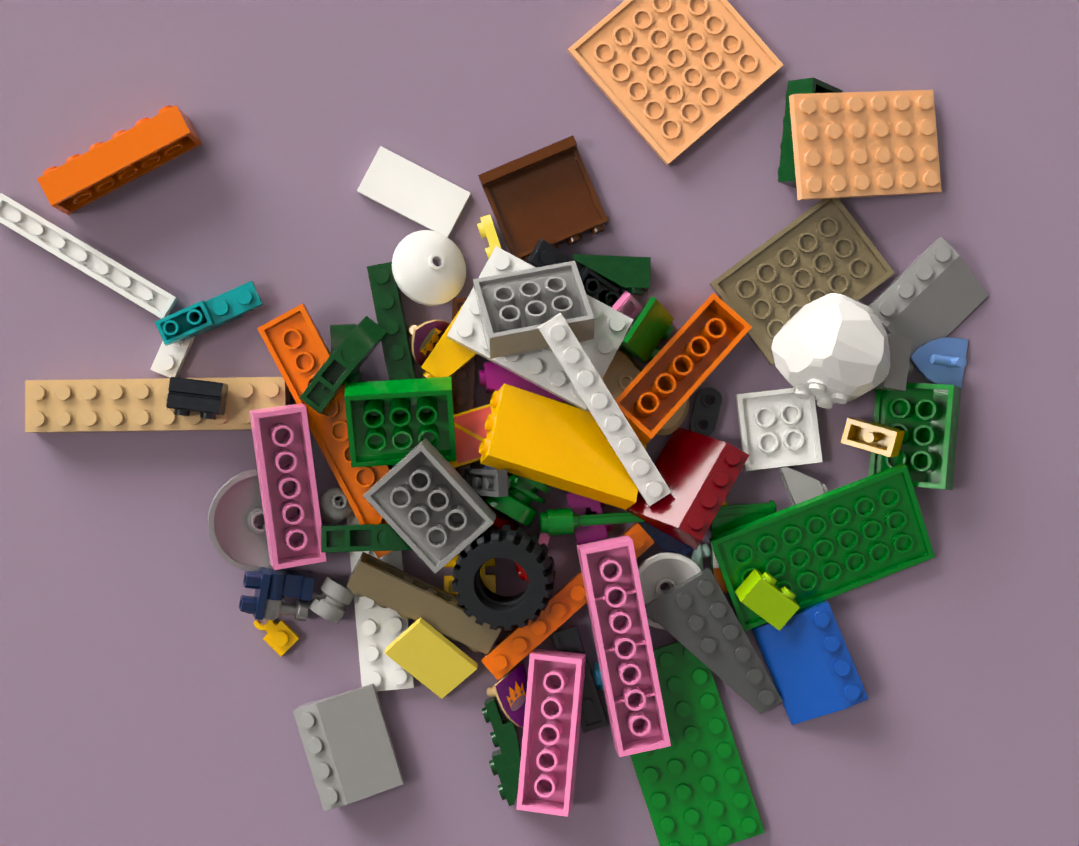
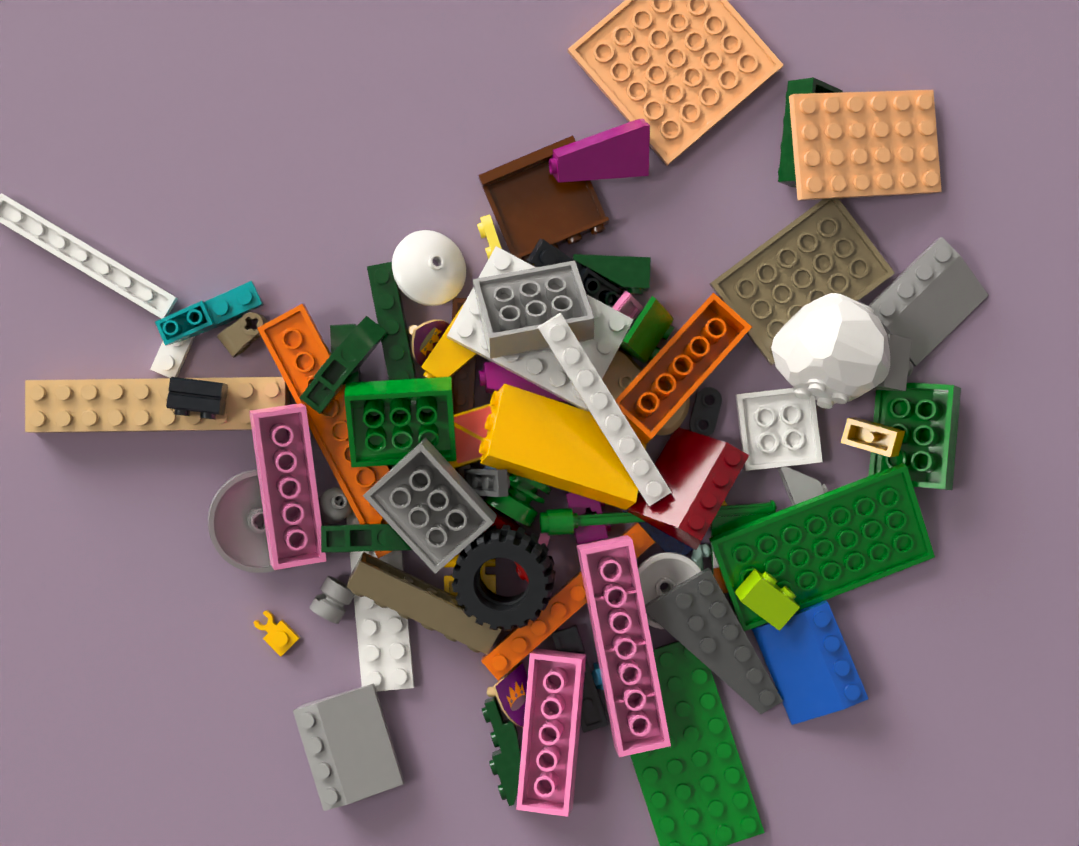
(119, 160): orange brick -> none
(239, 336): none -> dark tan piece
(270, 590): dark blue hips -> none
(413, 192): white tile -> none
(431, 658): light yellow tile -> none
(606, 155): none -> magenta slope
(942, 360): medium blue shield -> none

